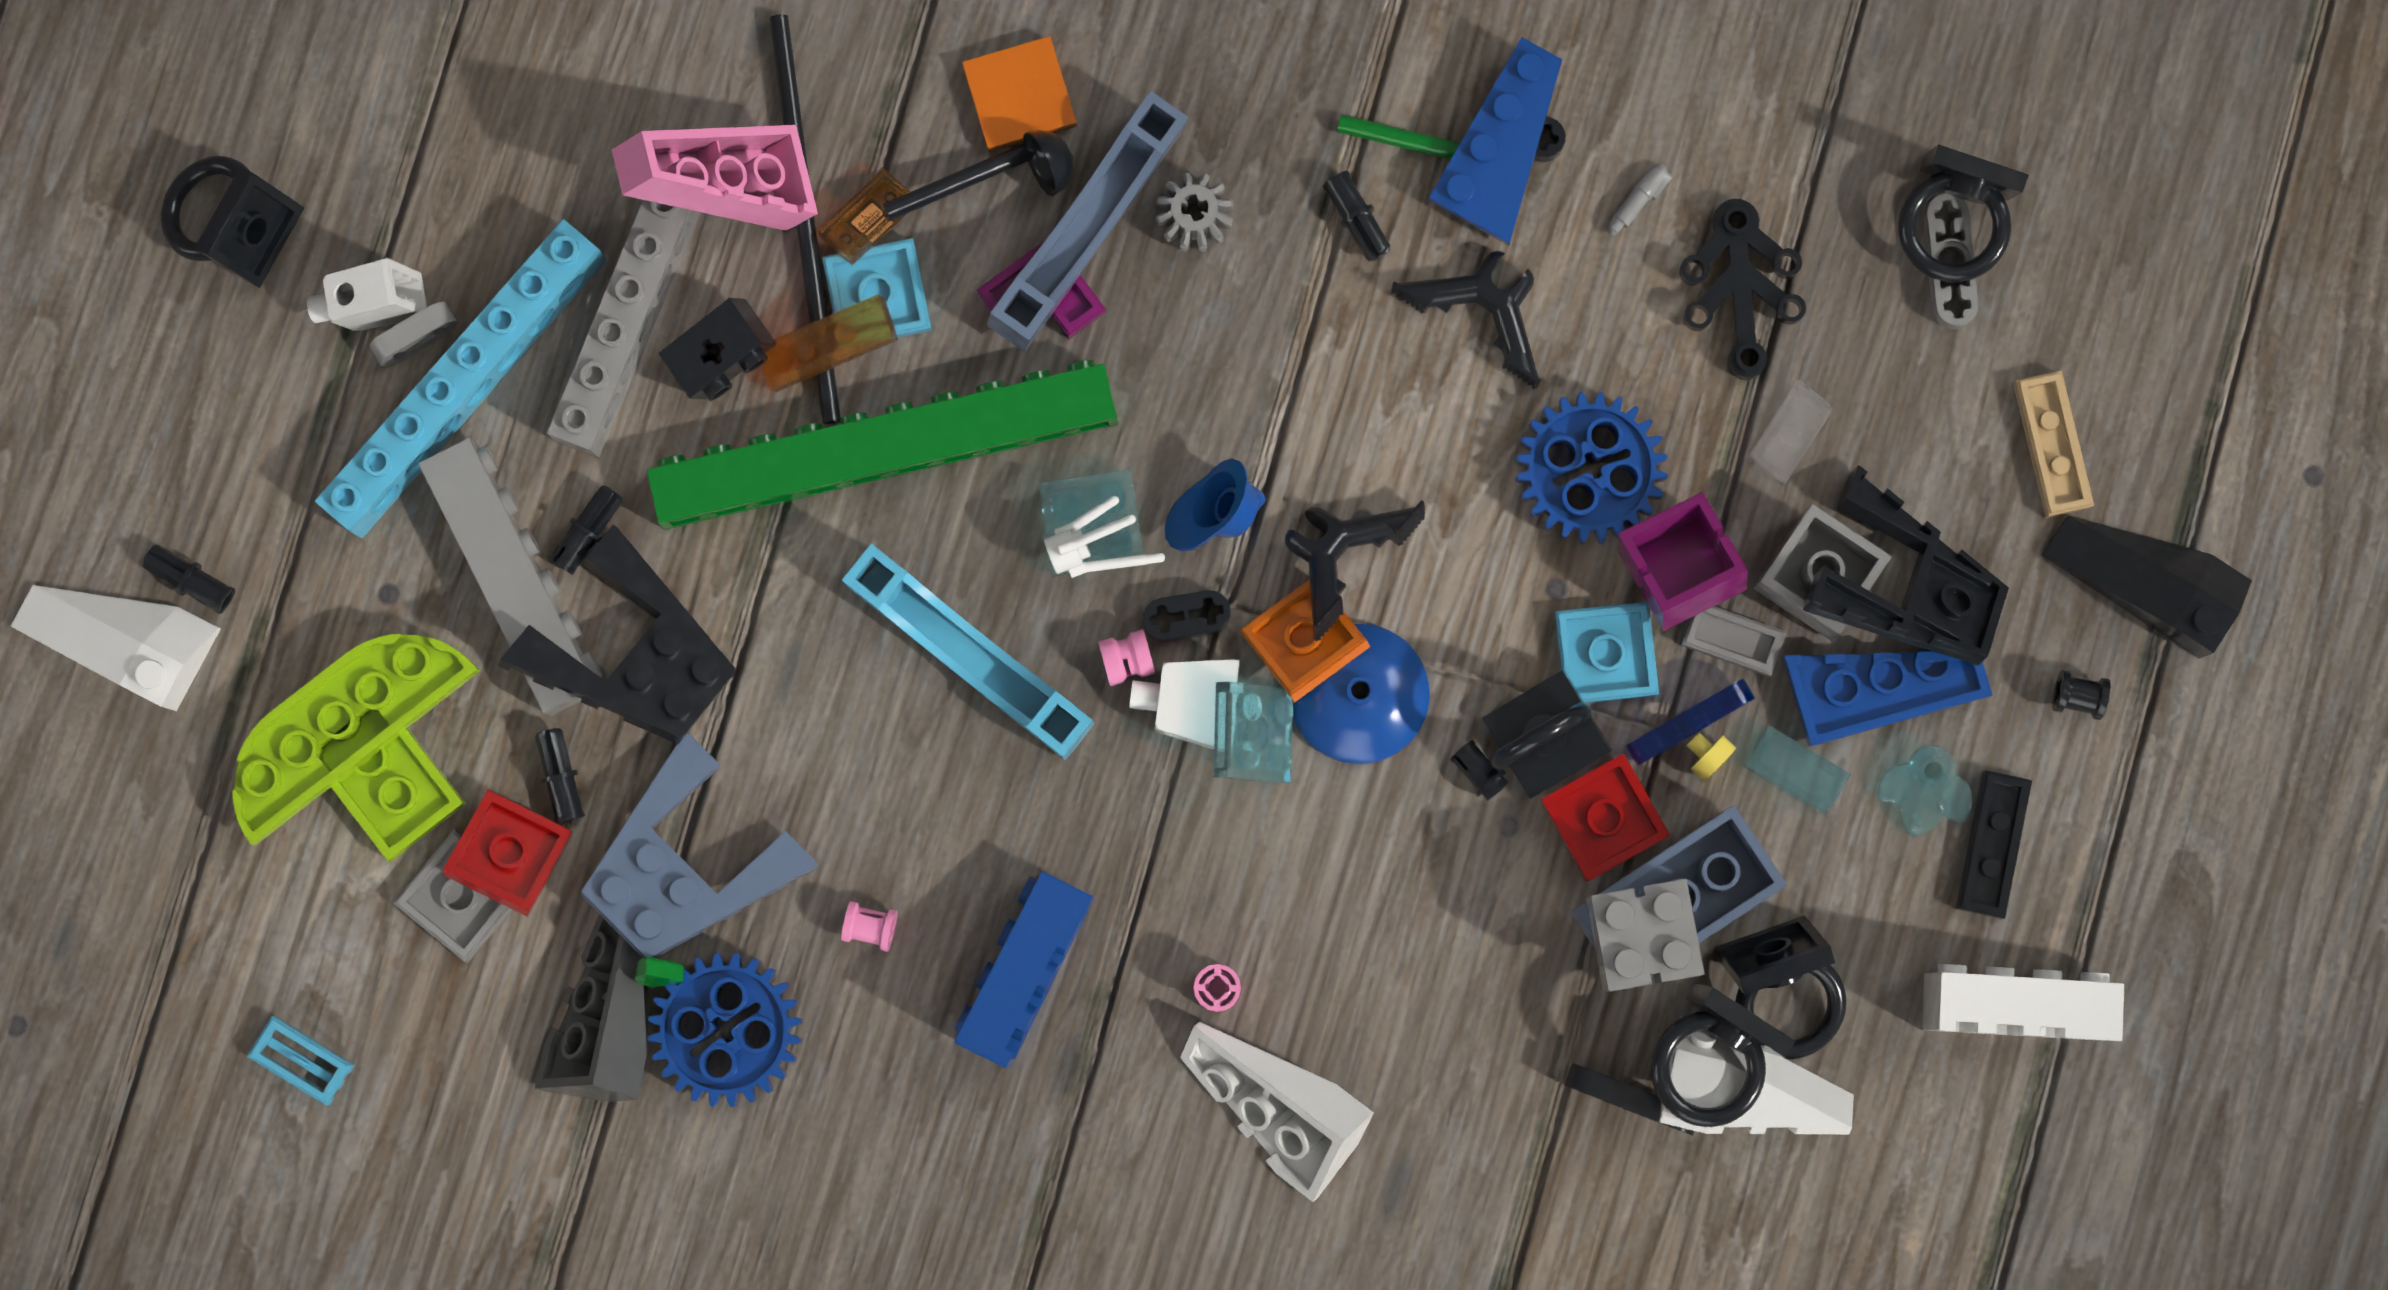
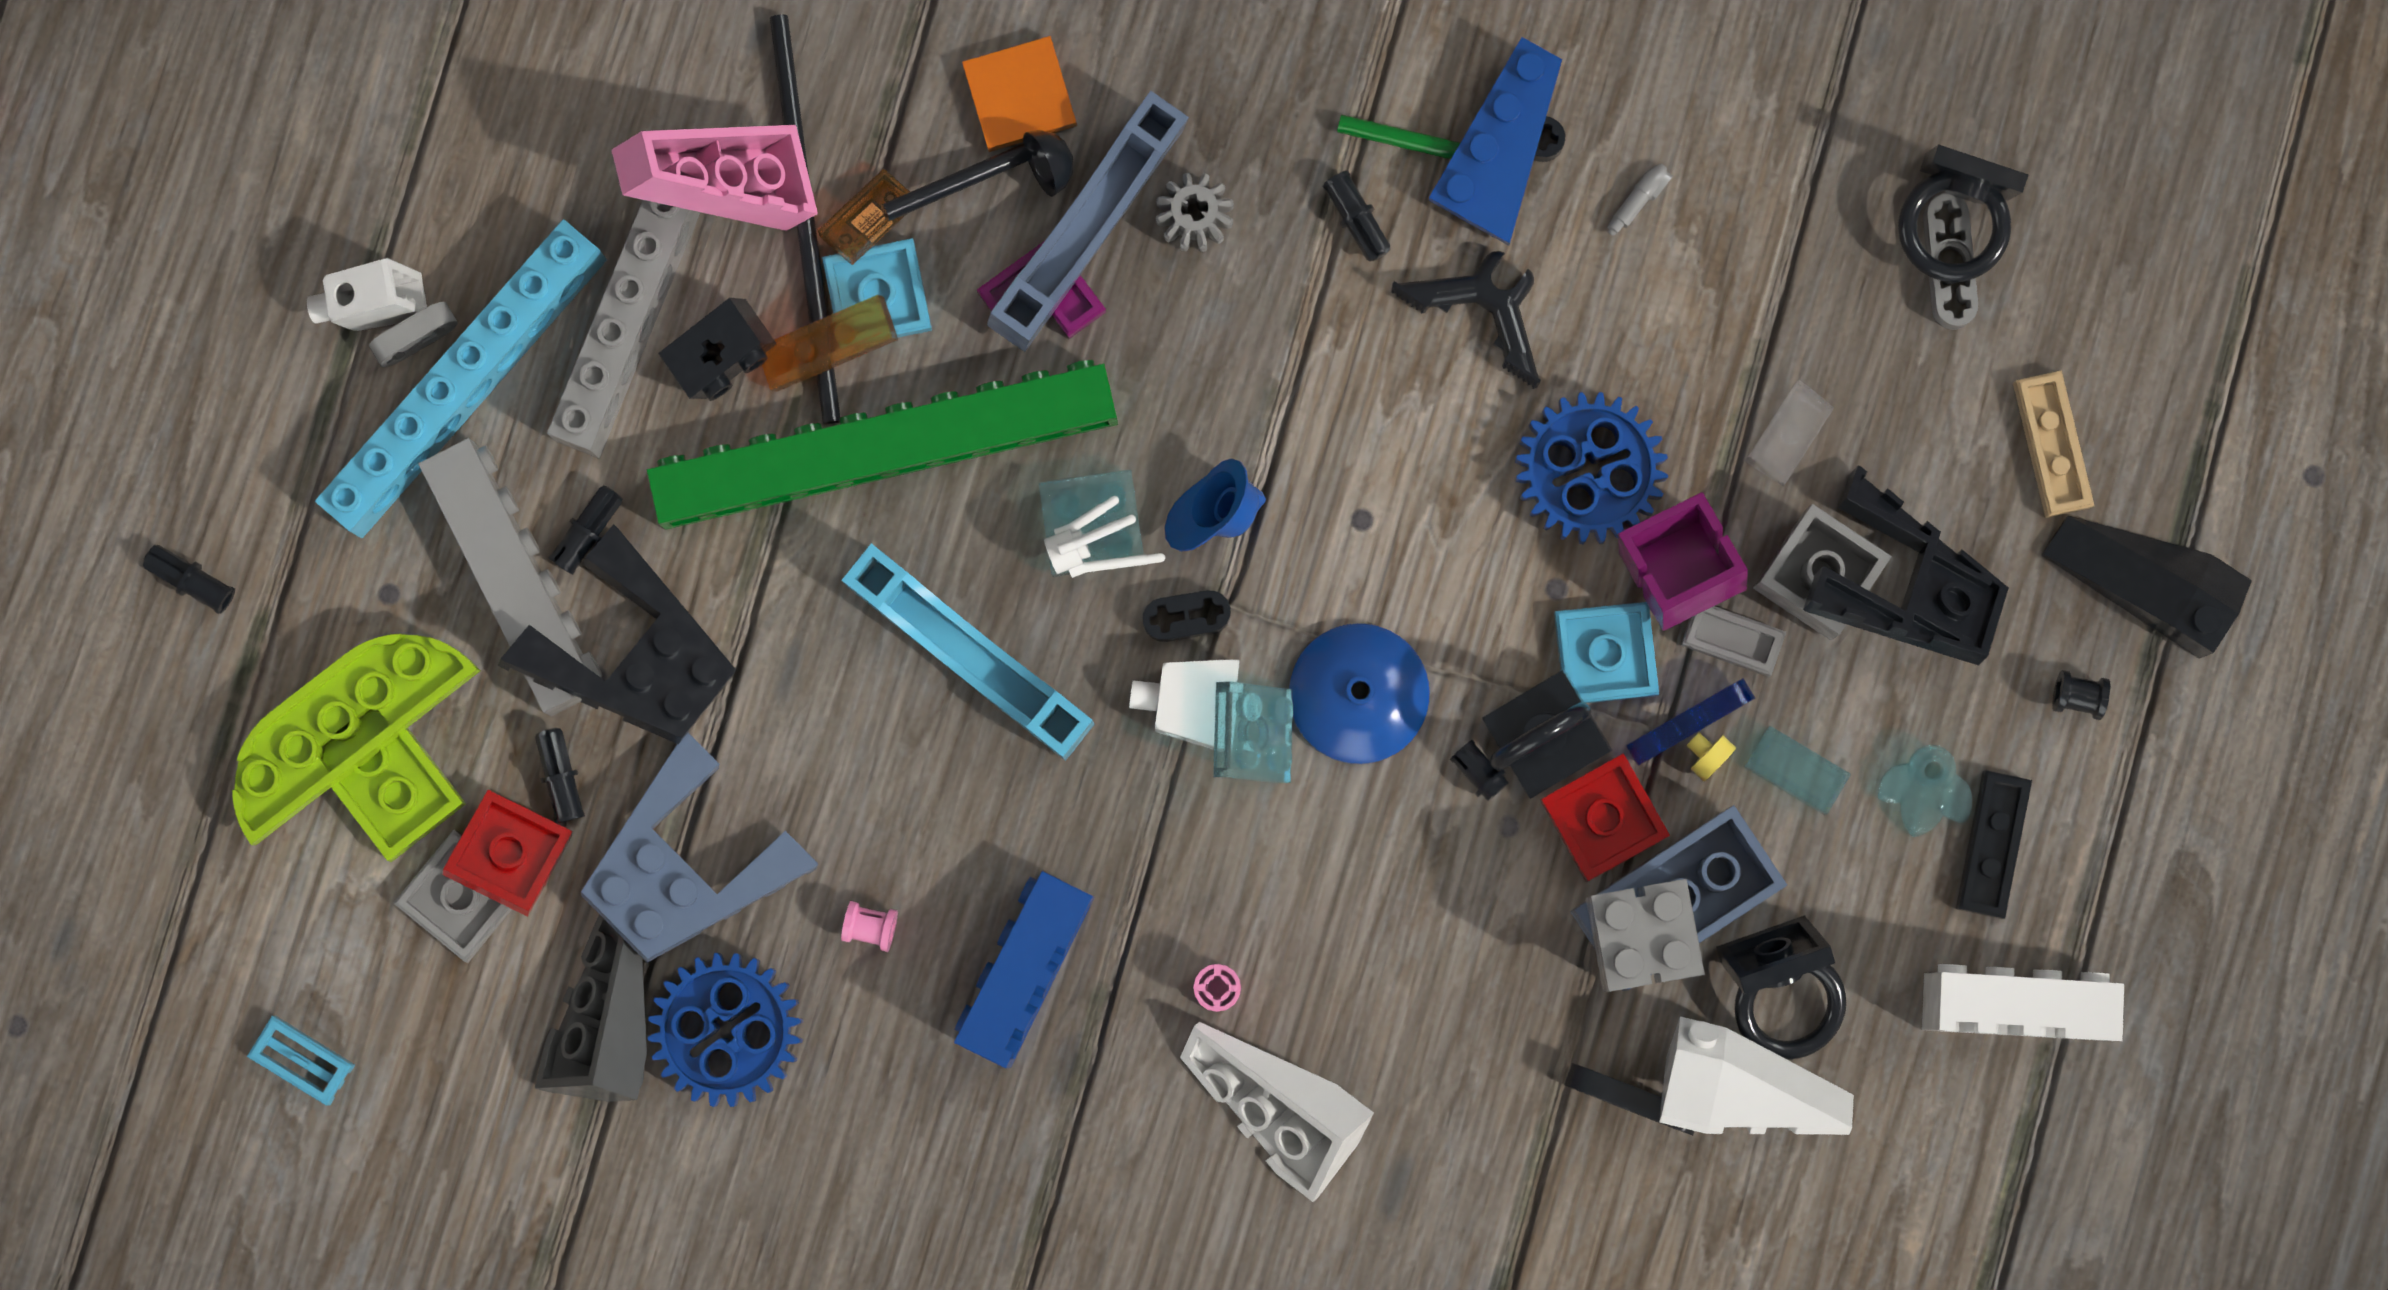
(128, 641): white wedge -> none
(245, 227): black tile -> none
(658, 972): green tile -> none
(1126, 657): bright pink wheel -> none
(1288, 648): orange tile -> none
(1341, 535): black piece -> none
(1735, 1028): black tile -> none
(1741, 280): black plant -> none
(1868, 691): blue wing -> none

